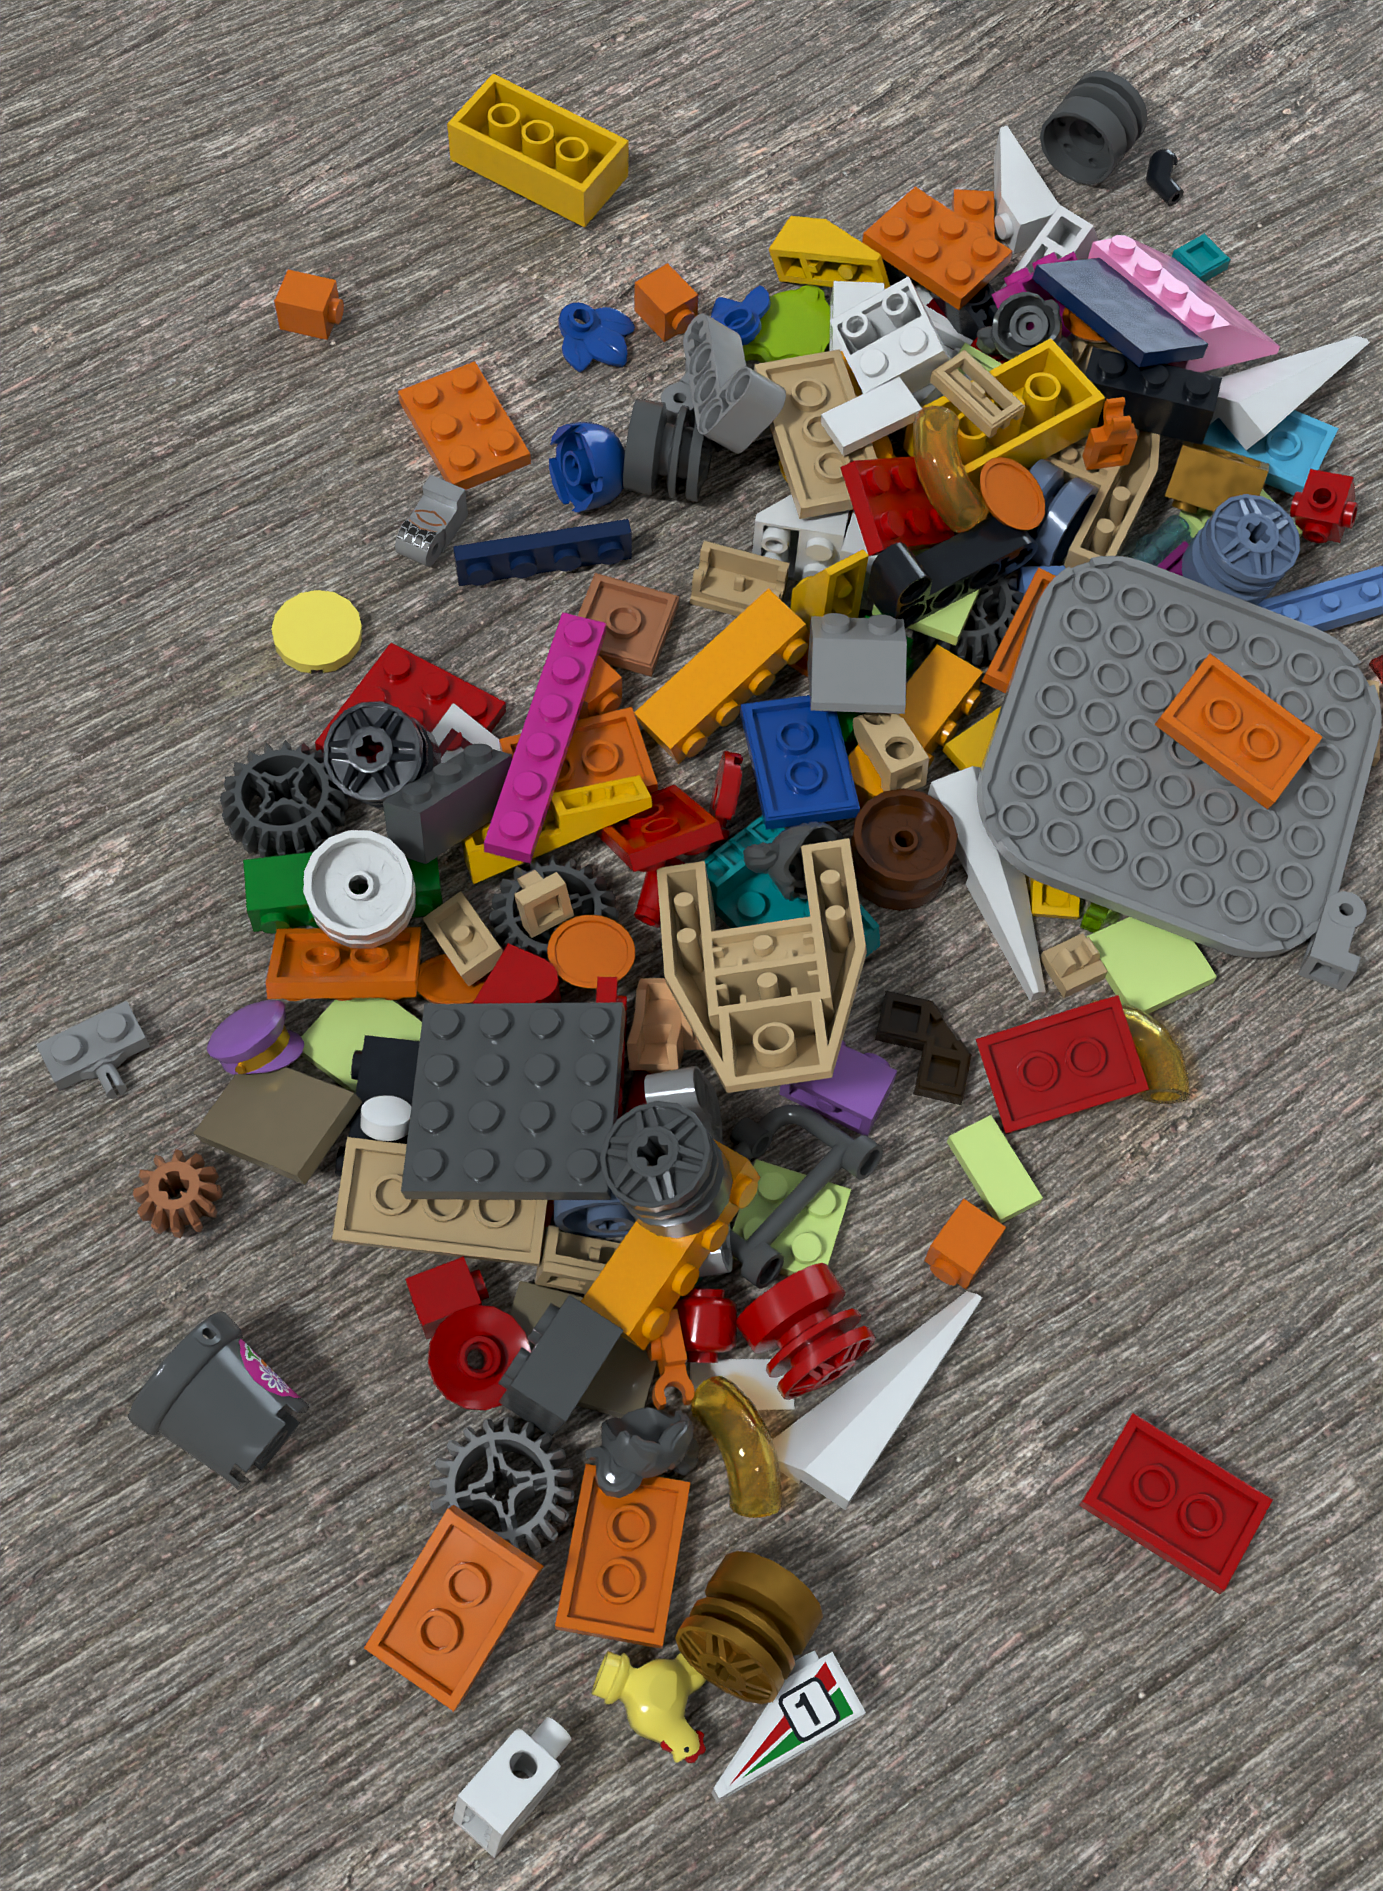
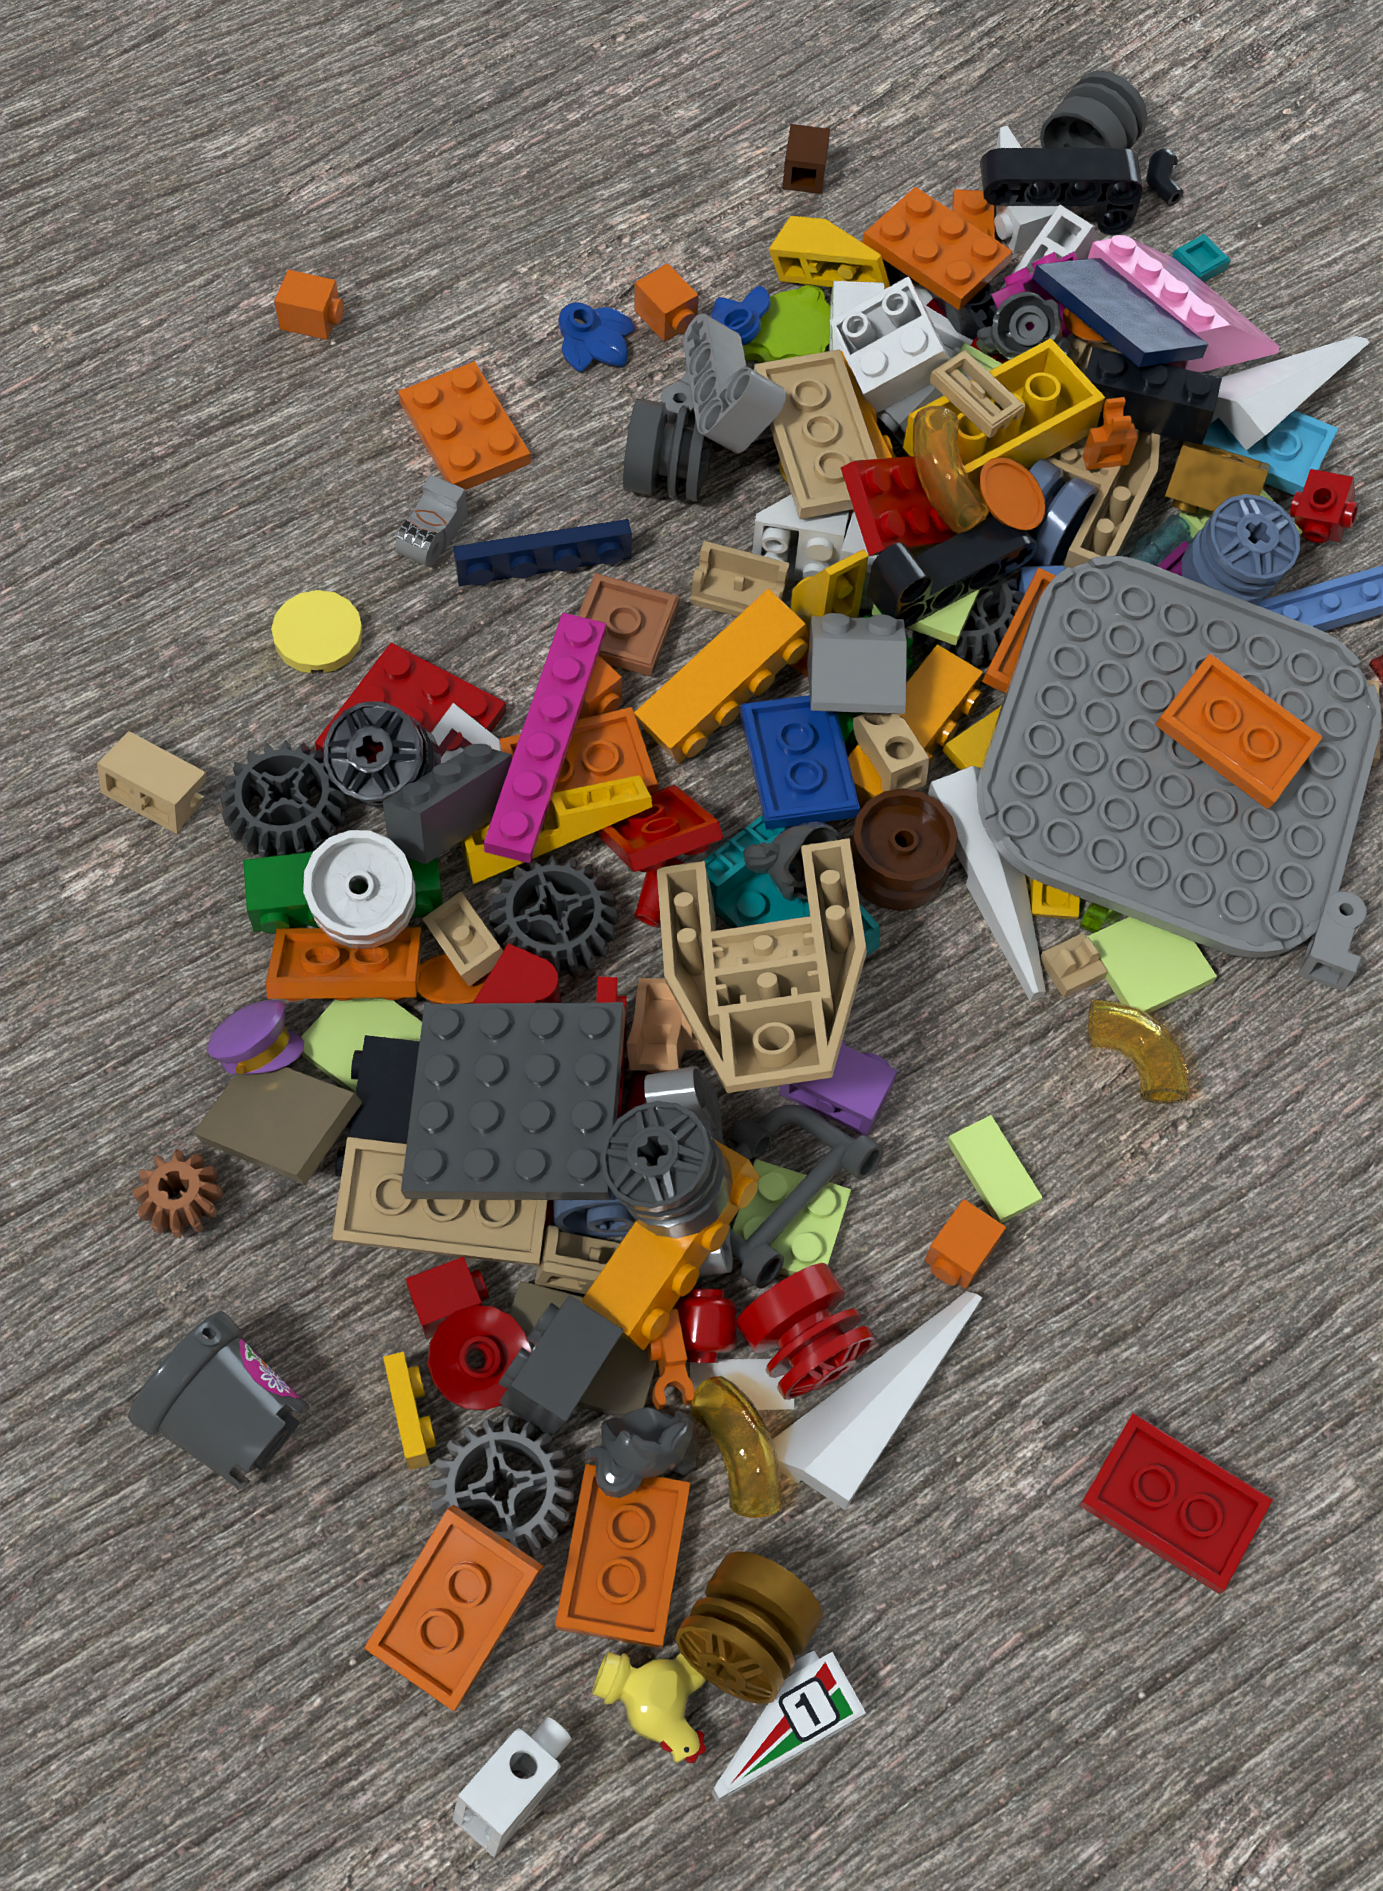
(94, 1049): light grey plate -> none
(151, 781): none -> tan hinge
(385, 1118): white tile -> none
(415, 1432): none -> yellow plate
(538, 150): yellow brick -> none
(542, 902): tan tile -> none
(587, 465): blue cylinder -> none
(590, 948): orange piece -> none
(726, 790): red tile -> none
(806, 158): none -> reddish brown brick
(870, 416): white tile -> none
(921, 1026): dark brown tile -> none
(1062, 1064): red plate -> none
(1066, 178): none -> black beam

